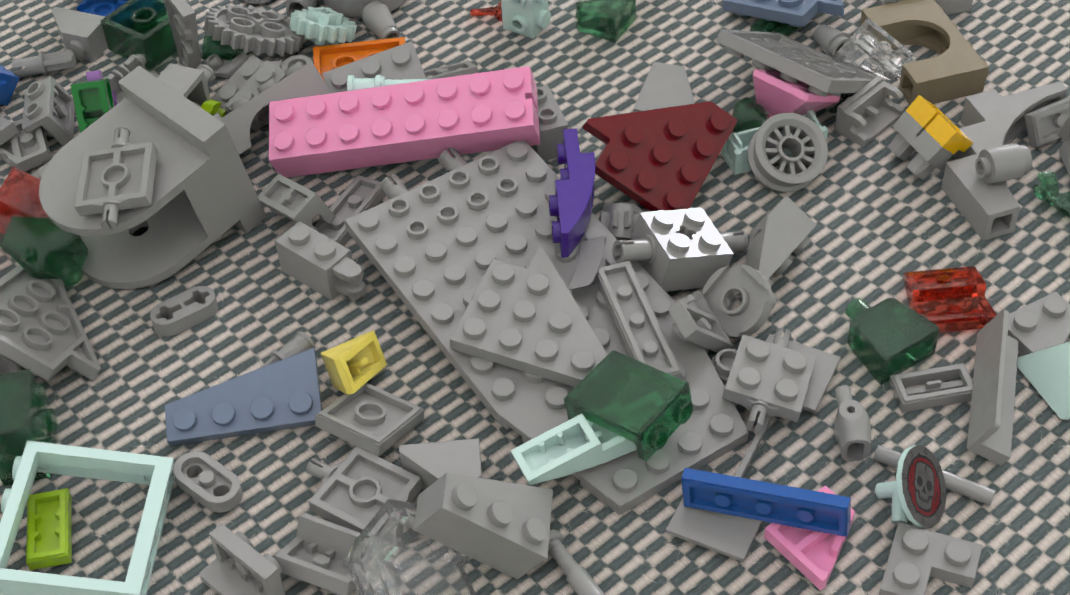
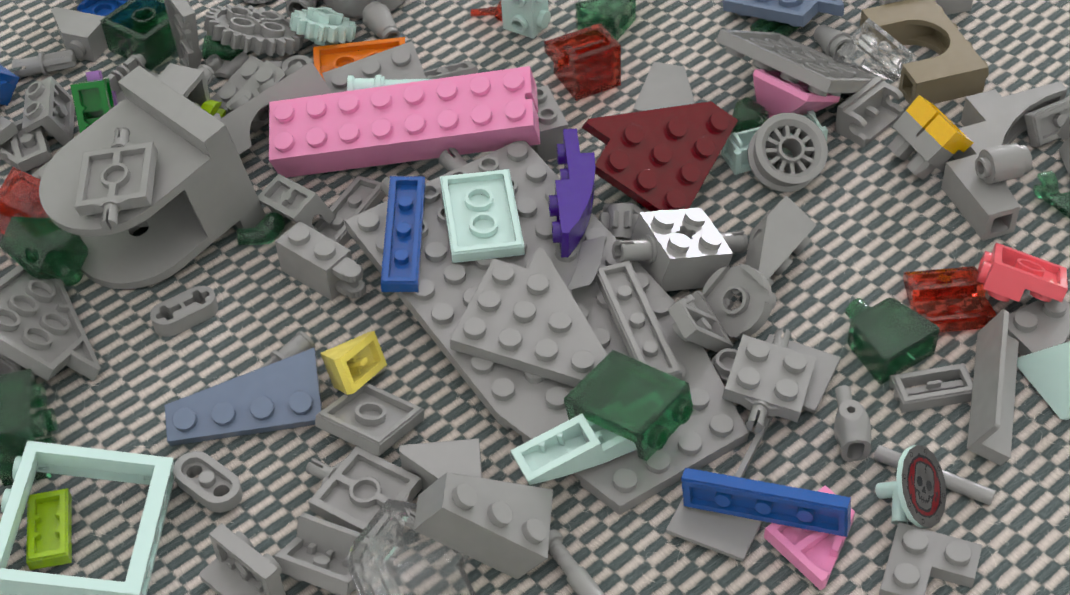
(264, 232): none -> clear green arm
(403, 234): none -> blue tile
(481, 216): none -> light aqua tile
(586, 61): none -> clear red plate
(1009, 272): none -> coral plate

